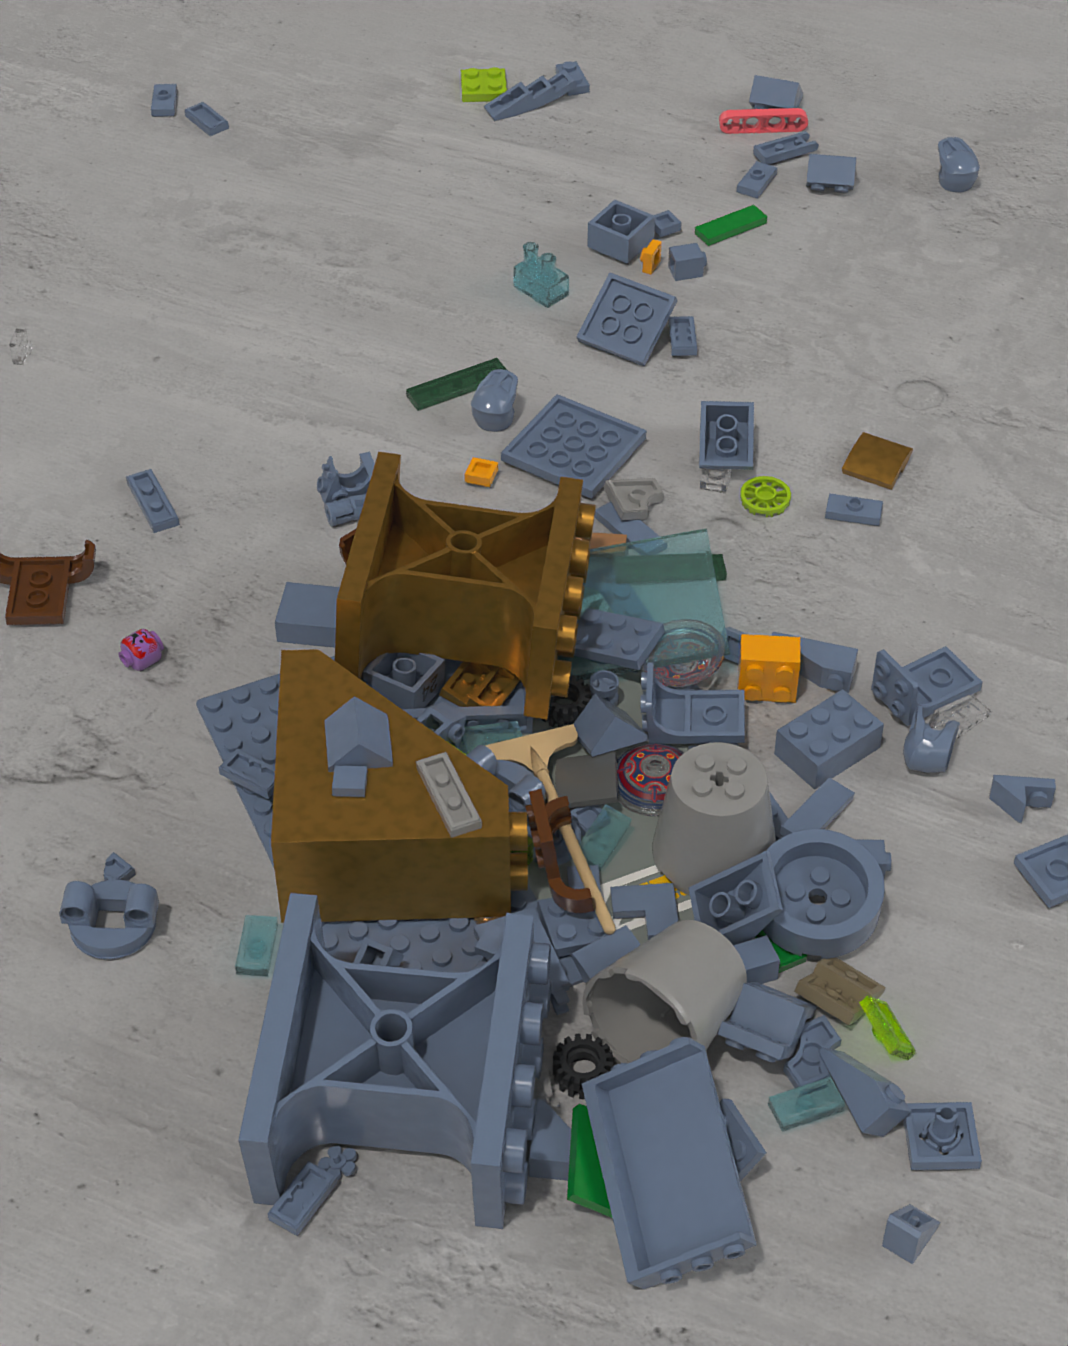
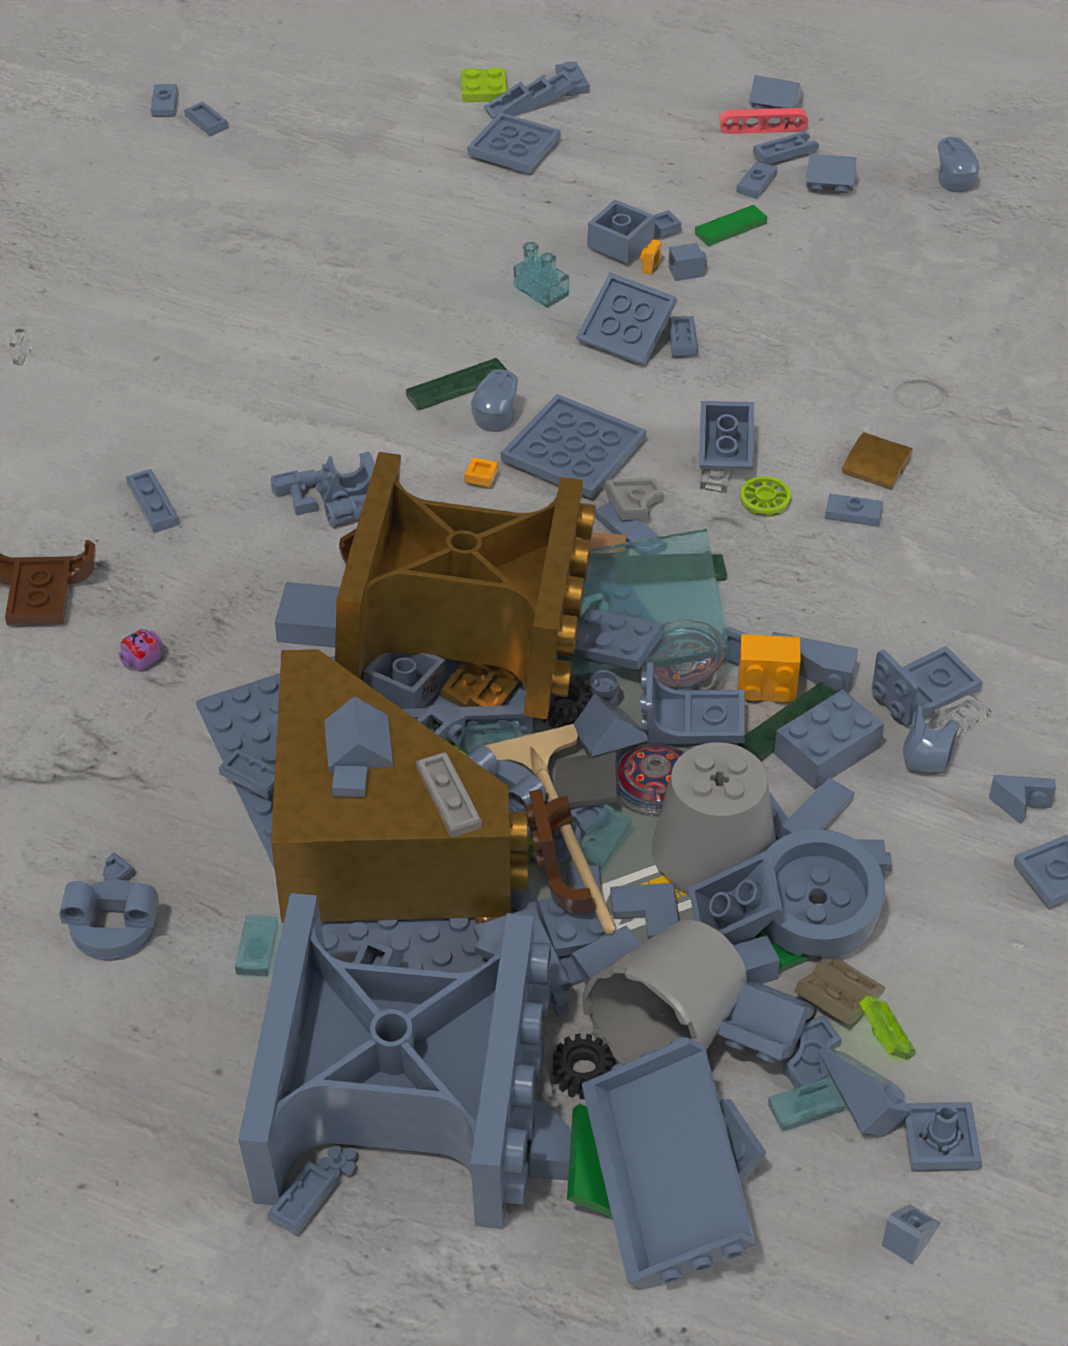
(296, 483): none -> sand blue piece
(514, 142): none -> sand blue plate
(762, 738): none -> clear green tile

